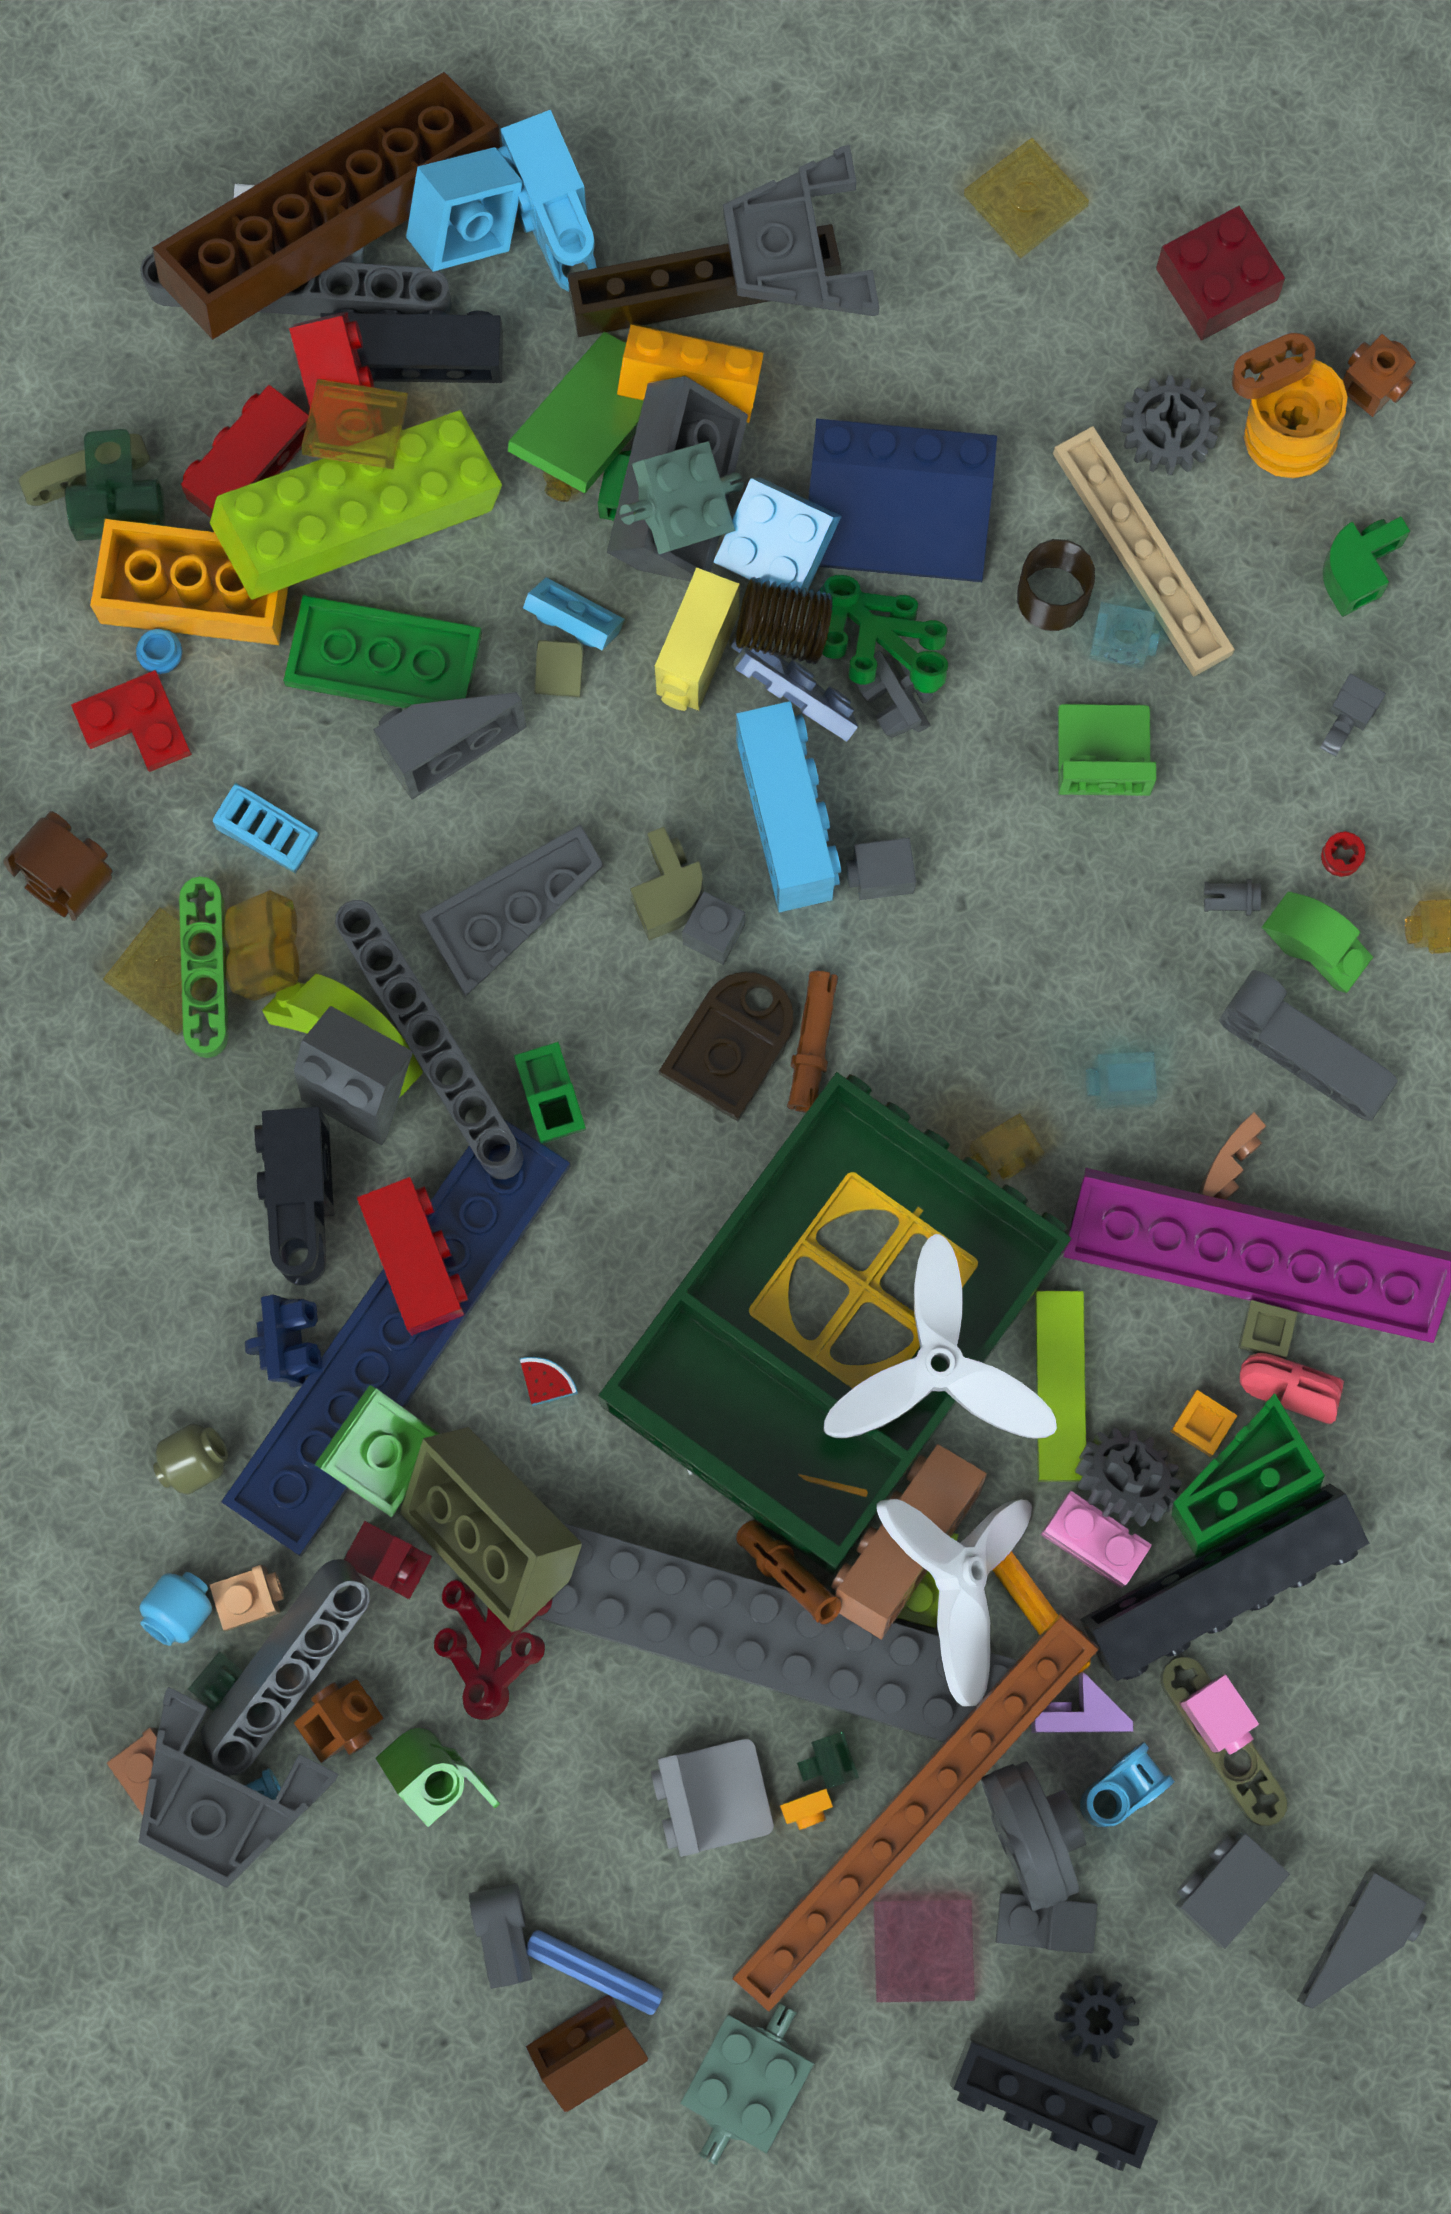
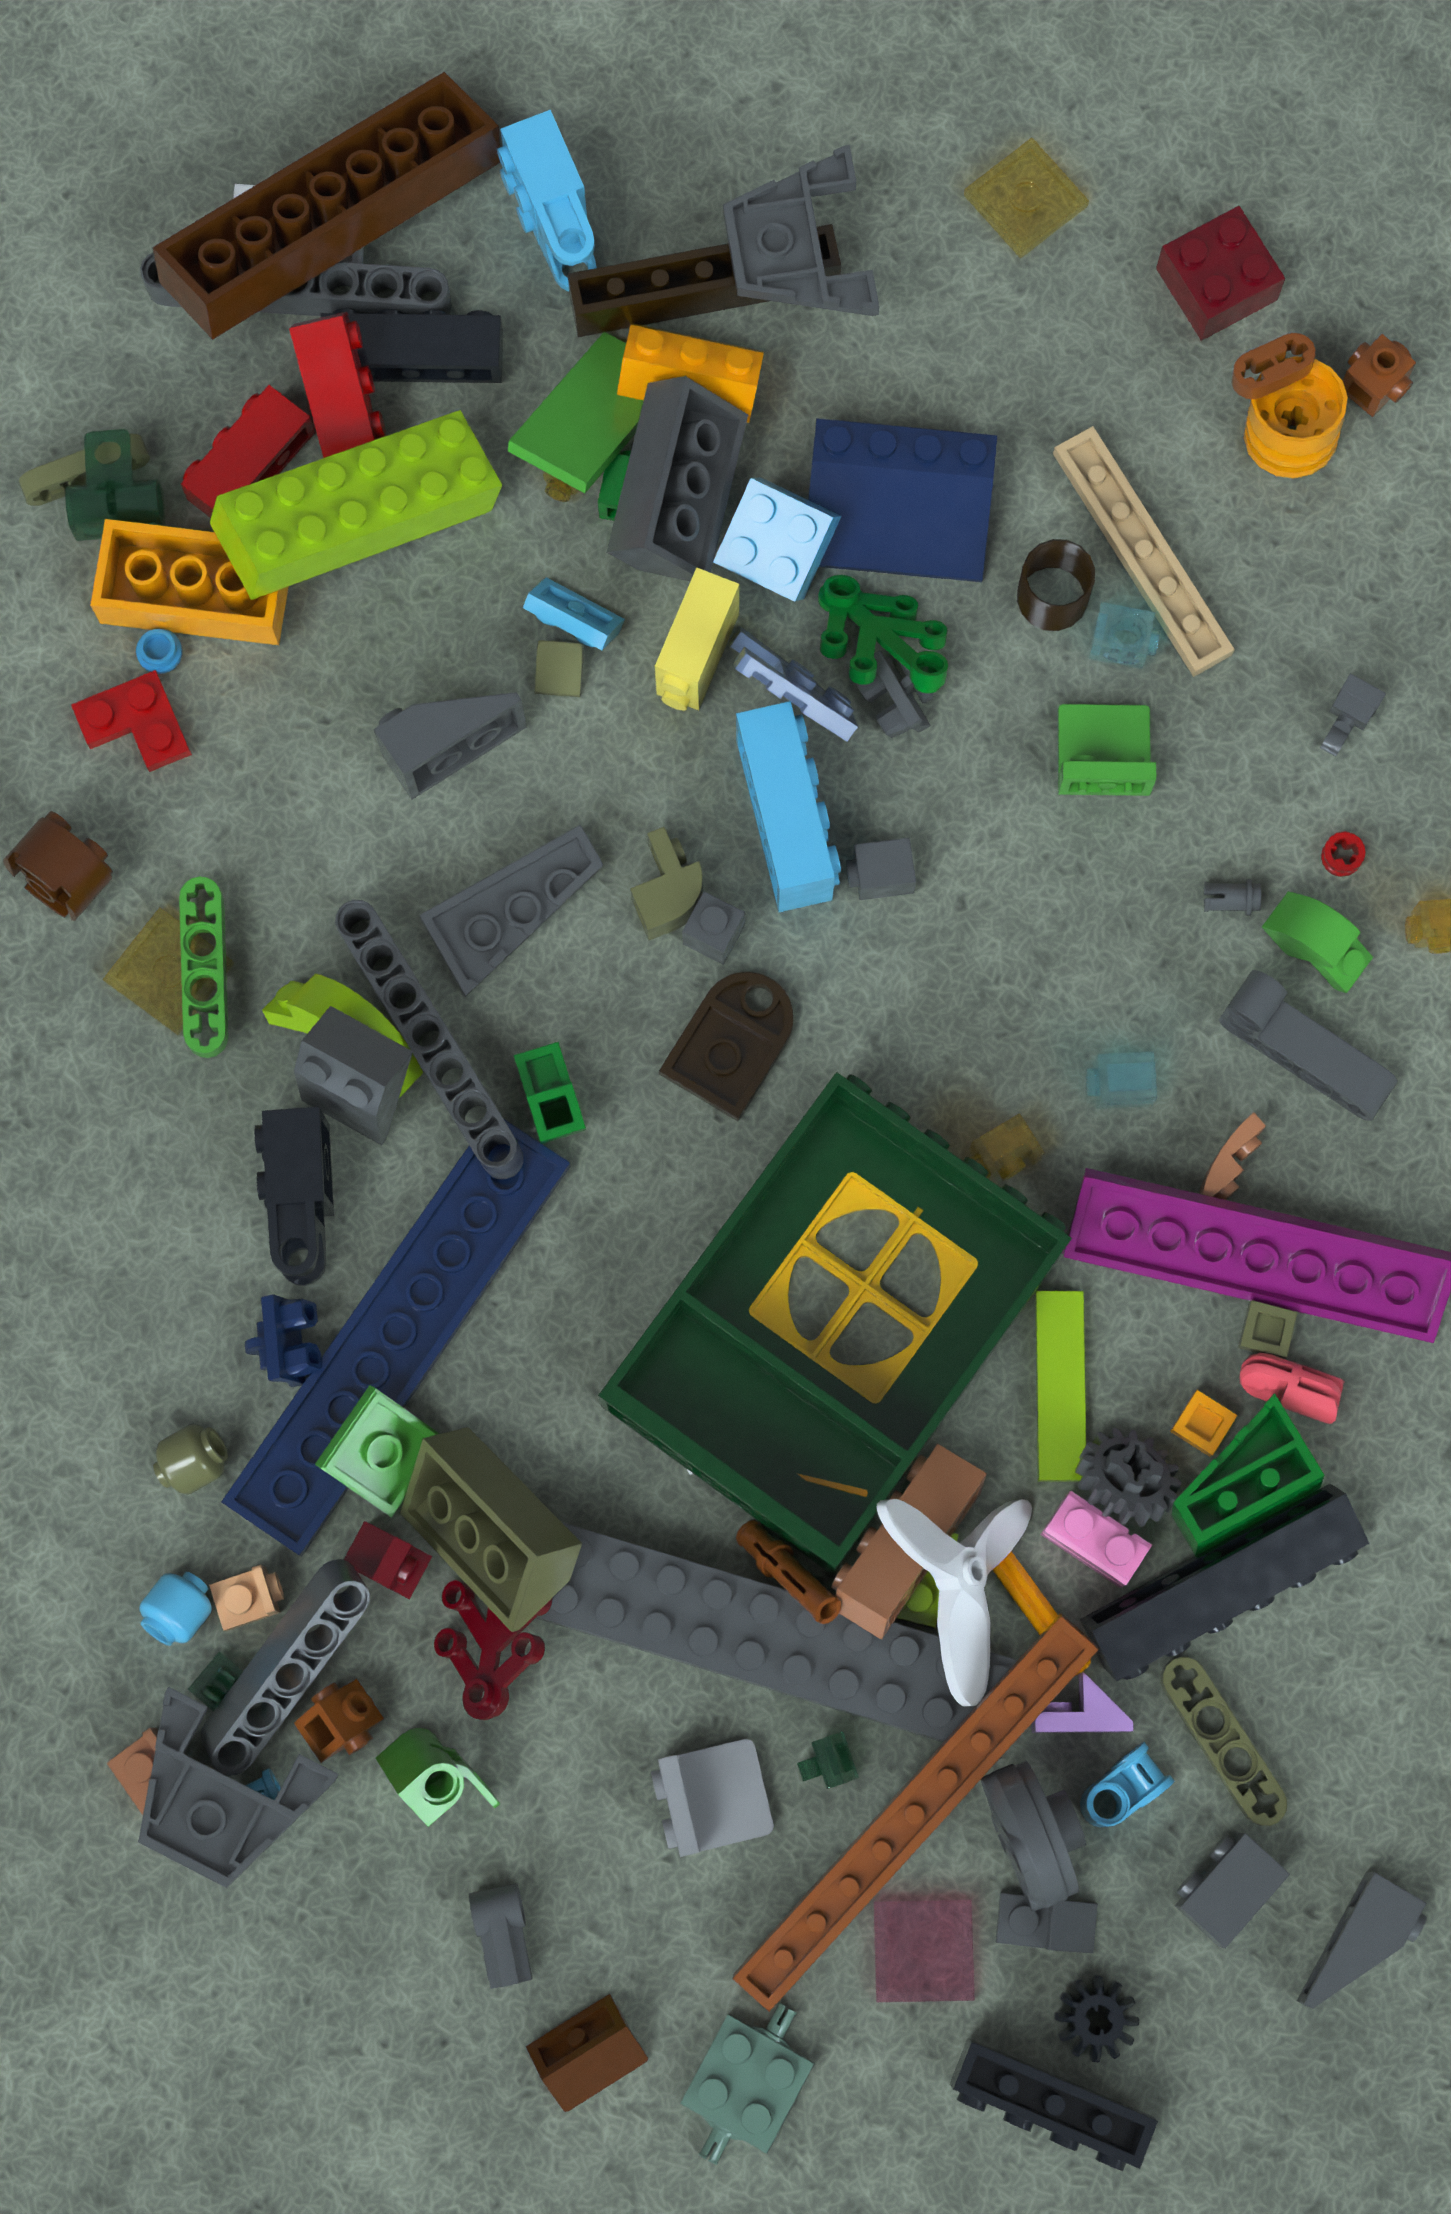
(229, 809): medium azure slope -> none
(262, 945): clear yellow brick -> none
(355, 424): clear yellow tile -> none
(380, 654): green plate -> none
(413, 1255): red brick -> none
(463, 209): medium azure brick -> none
(546, 1380): red tile -> none
(594, 1972): medium blue axle -> none
(682, 497): sand green plate -> none
(749, 622): dark brown piece -> none
(807, 1809): light orange plate -> none
(814, 1031): dark orange pin -> none
(973, 1384): white piece -> none
(1188, 416): dark grey gear -> none
(1220, 1715): bright pink brick -> none
(1351, 564): green brick -> none

